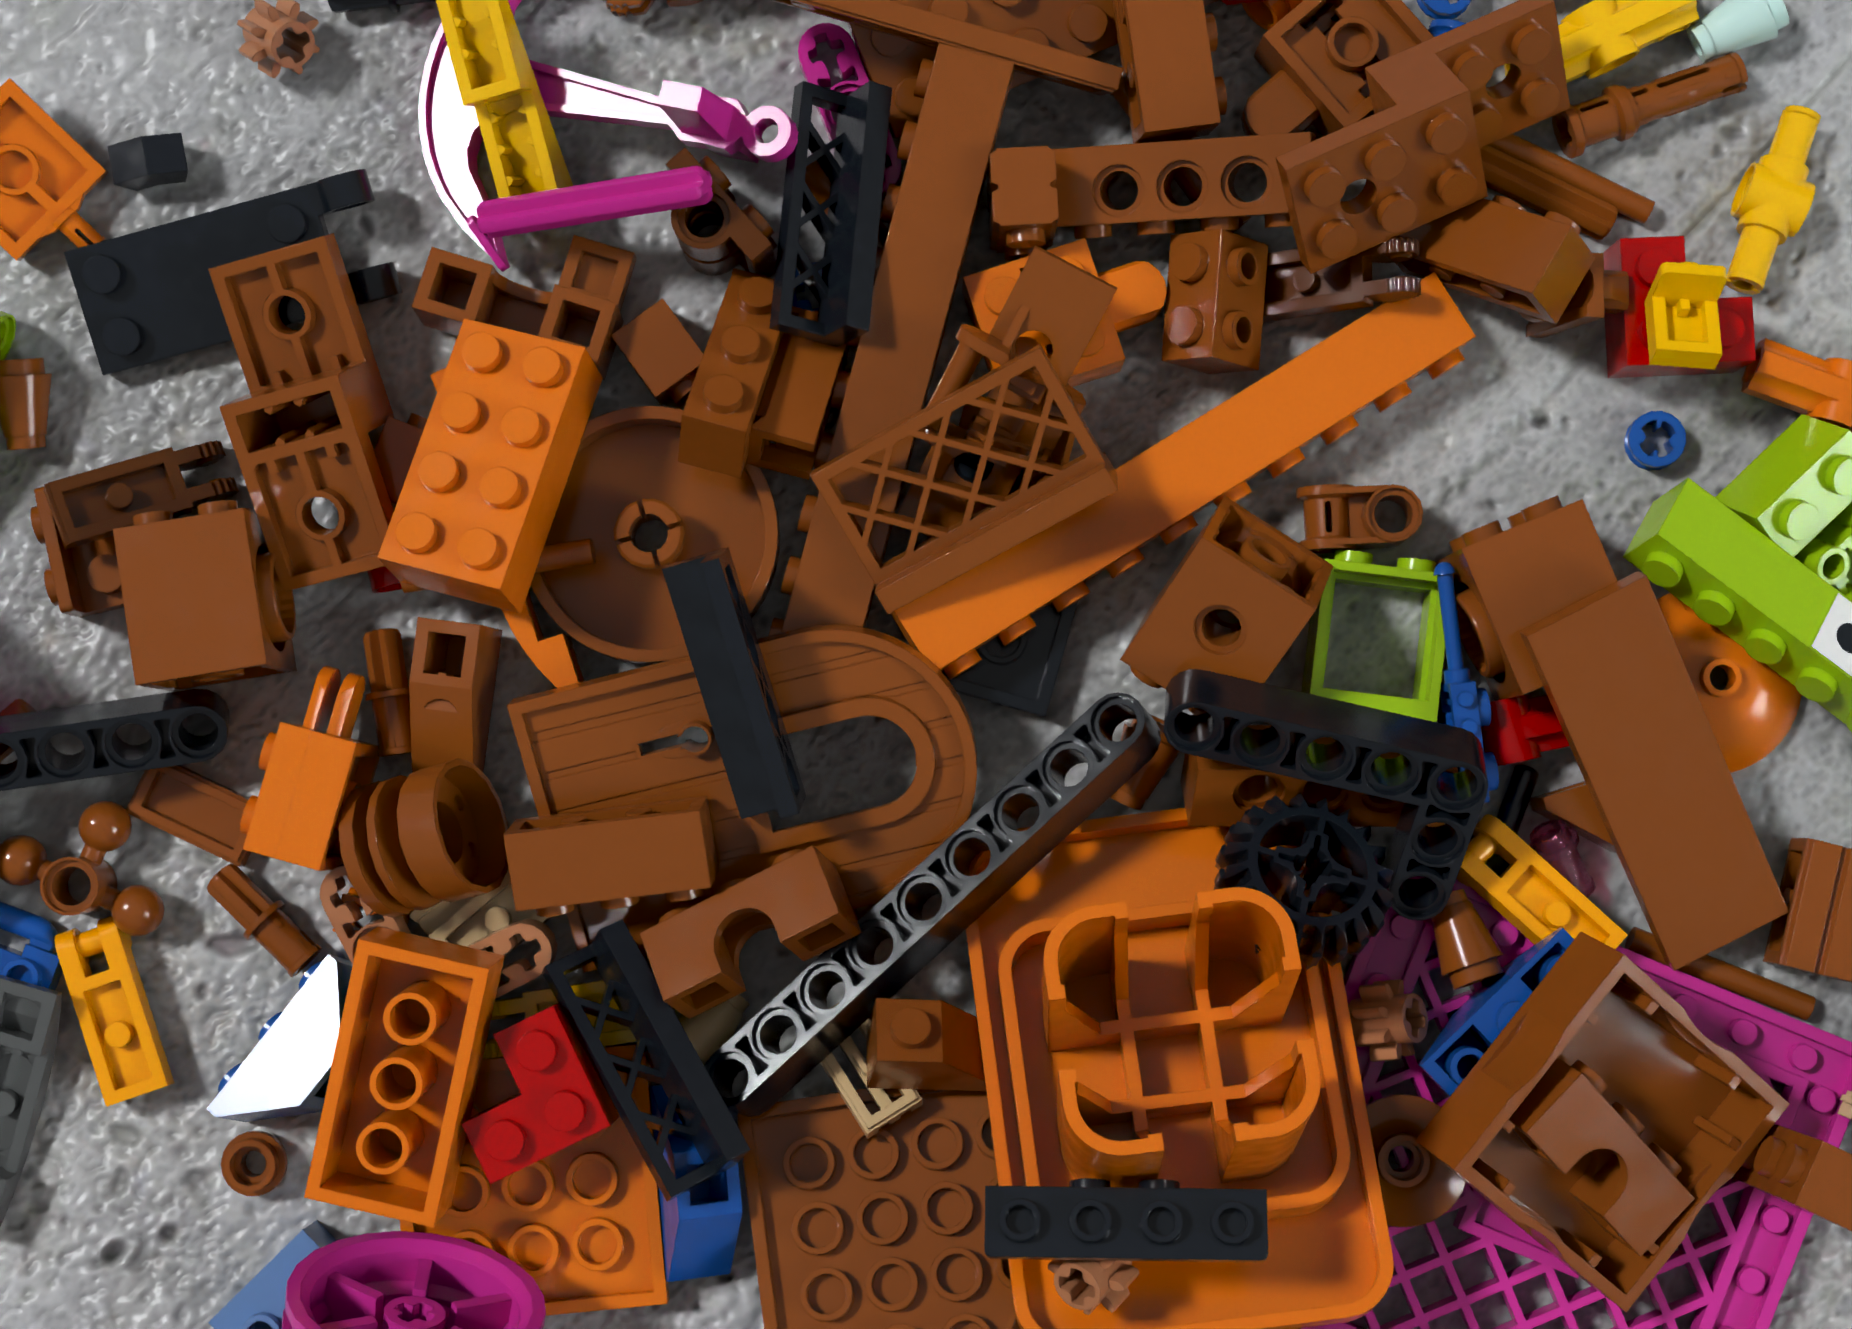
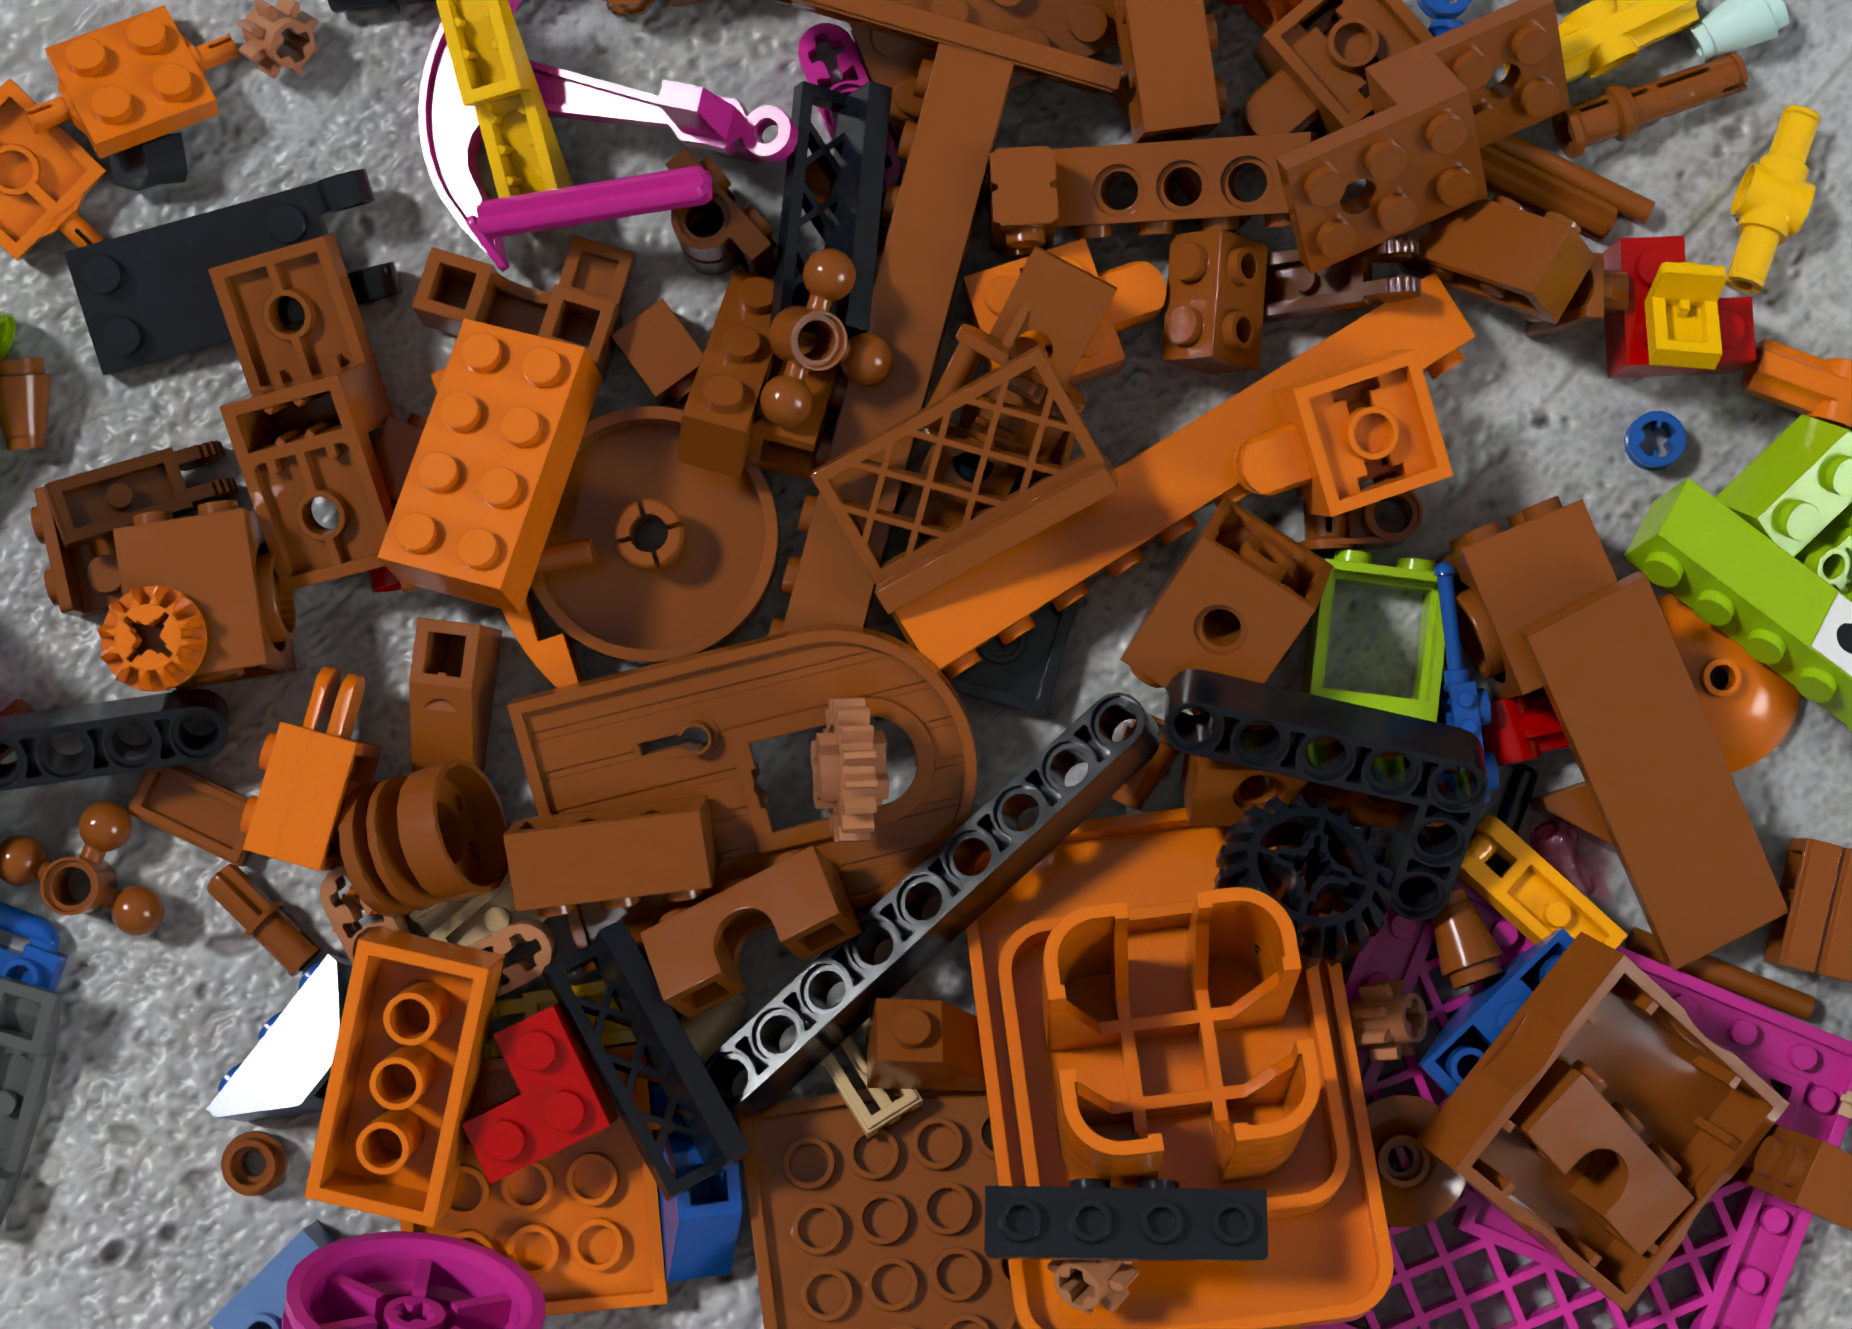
(113, 1012): light orange plate -> none
(131, 82): none -> orange plate
(183, 634): none -> orange gear
(388, 690): dark orange axle -> none
(735, 684): black fence -> none
(849, 769): none -> nougat gear
(863, 357): none -> dark orange piece
(1347, 429): none -> orange brick

